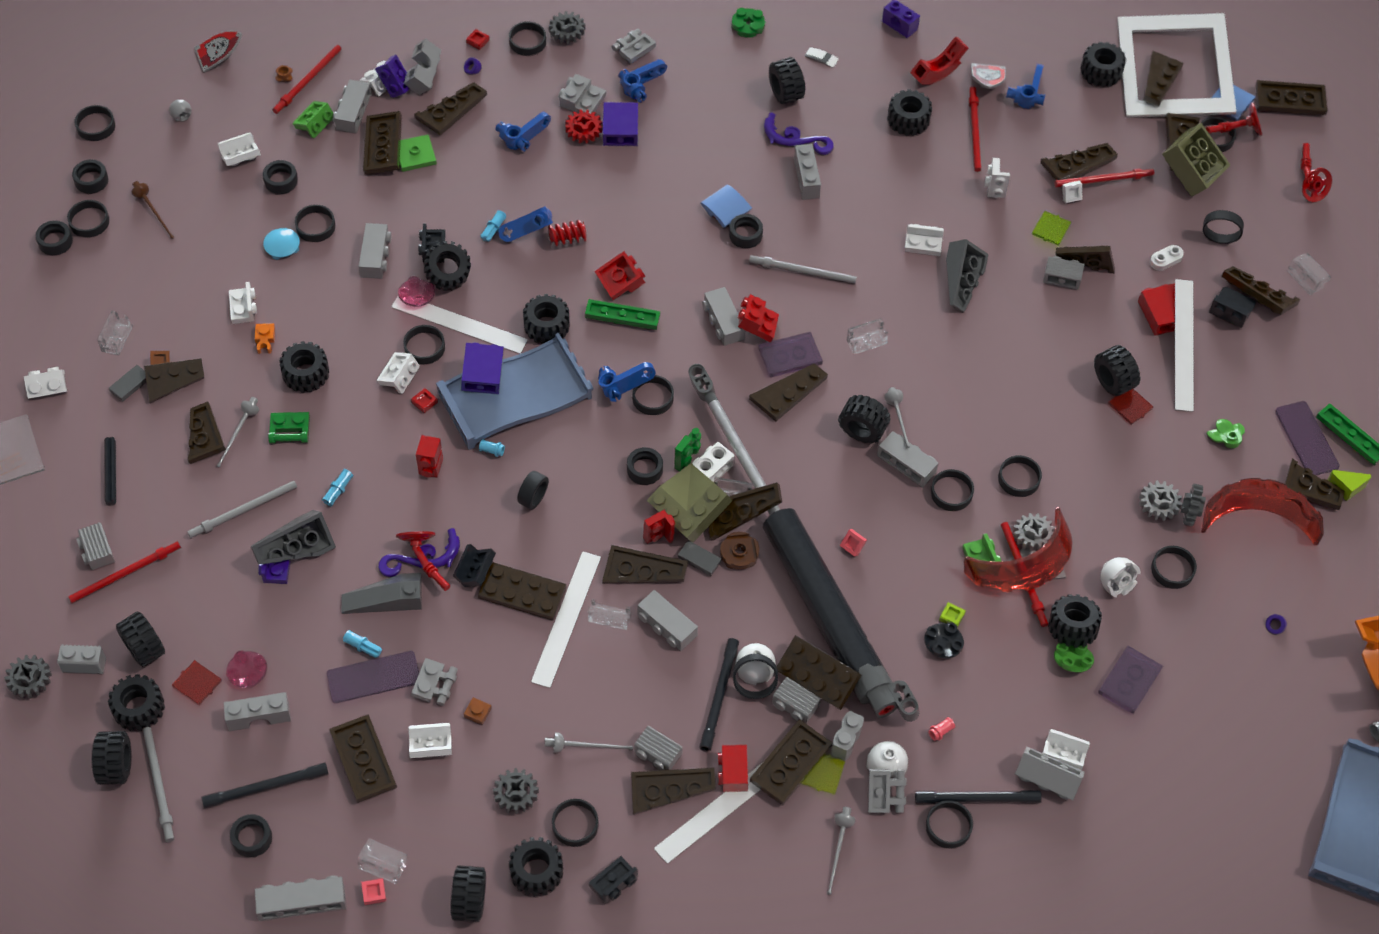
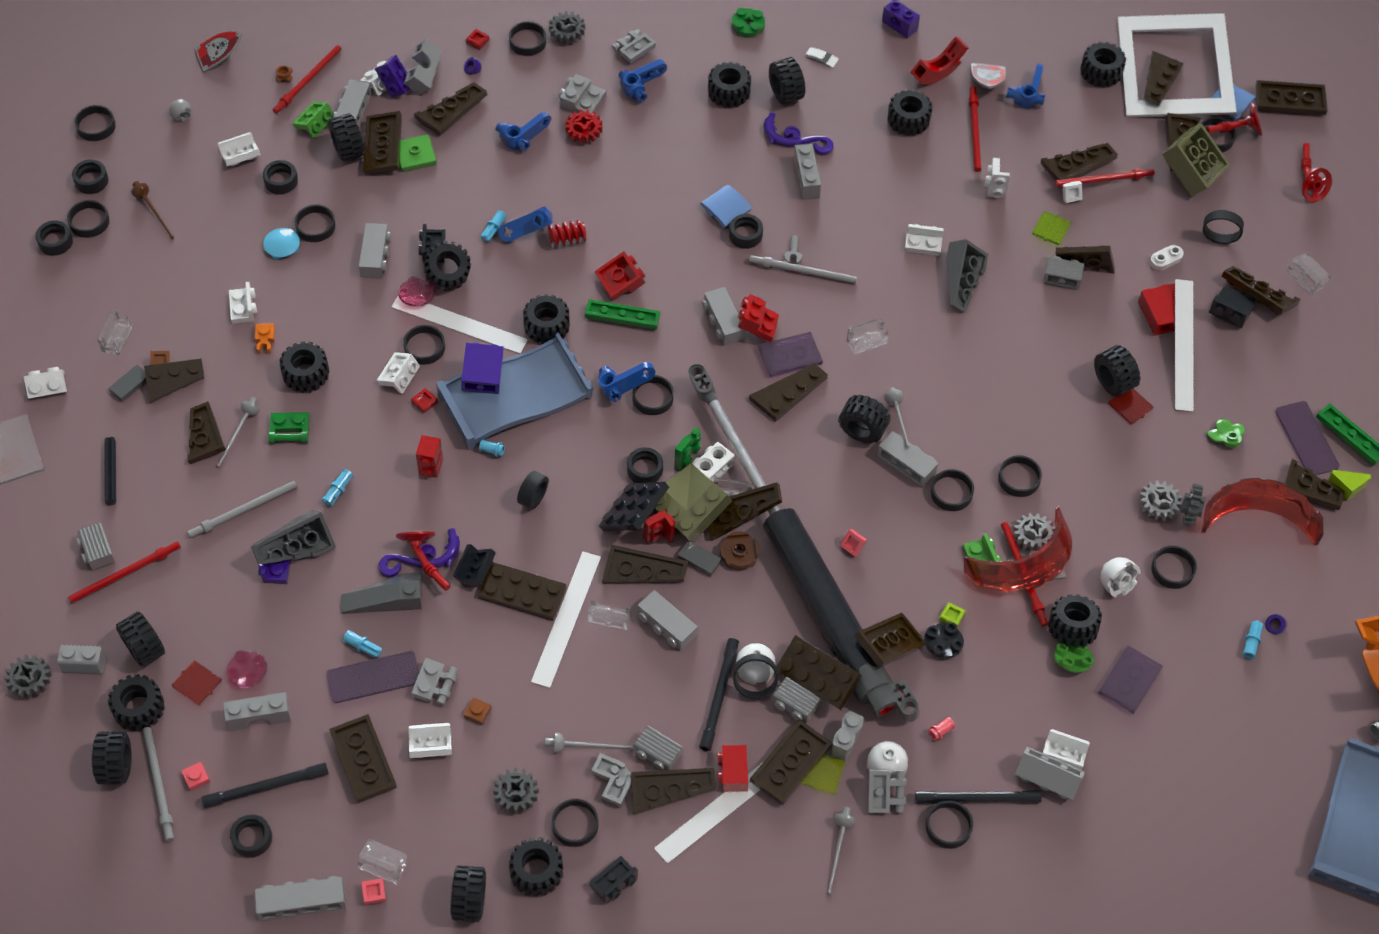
(195, 776): none -> coral plate
(346, 137): none -> black tyre
(618, 778): none -> light grey plate
(620, 124): dark purple brick -> none
(633, 506): none -> black plate
(732, 74): none -> black tyre
(793, 251): none -> light grey bar
(890, 639): none -> dark brown plate
(1253, 639): none -> medium azure axle

